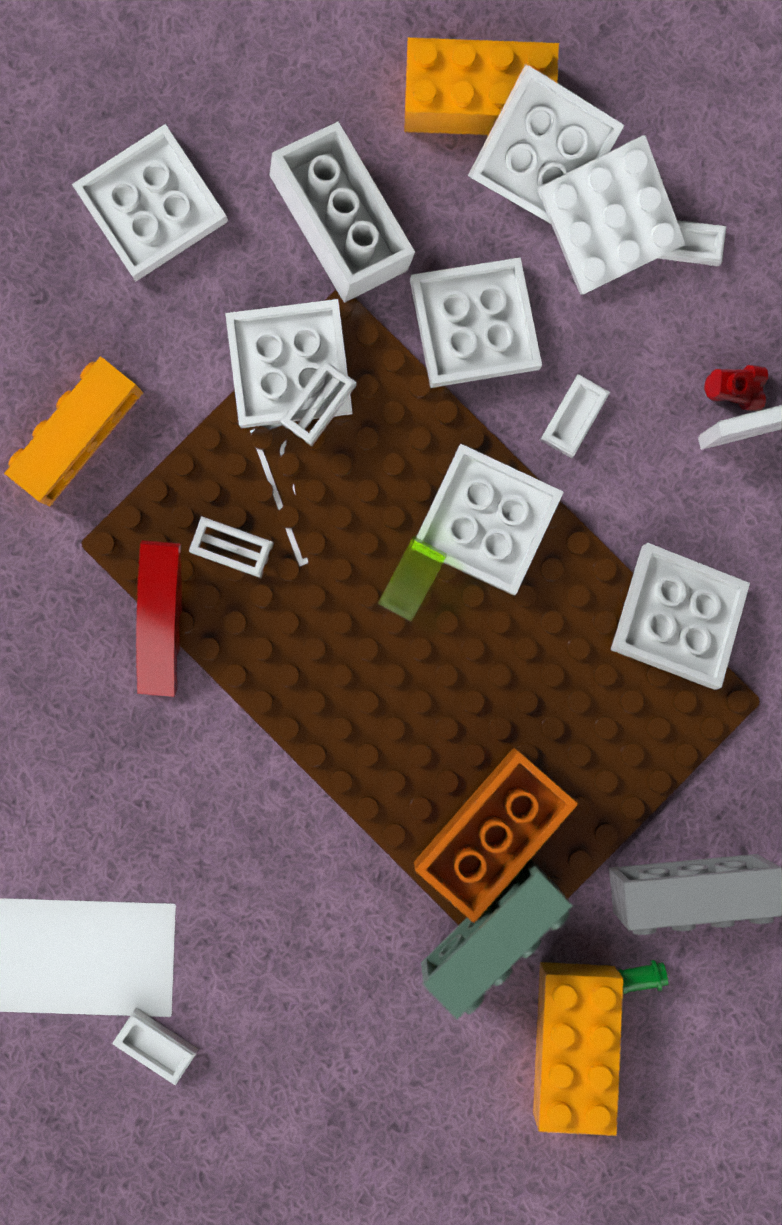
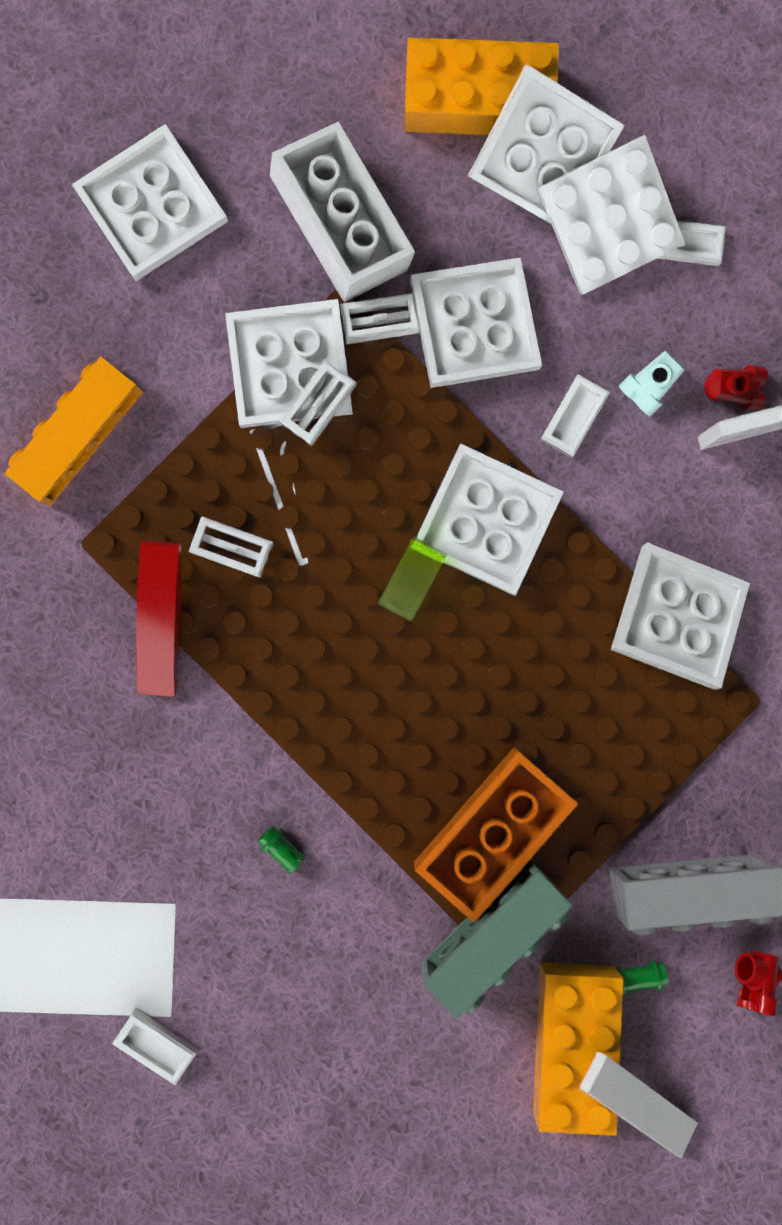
(280, 849): none -> green pin
(382, 332): none -> white tile
(638, 1104): none -> white tile
(646, 389): none -> light aqua plate
(759, 977): none -> red plate

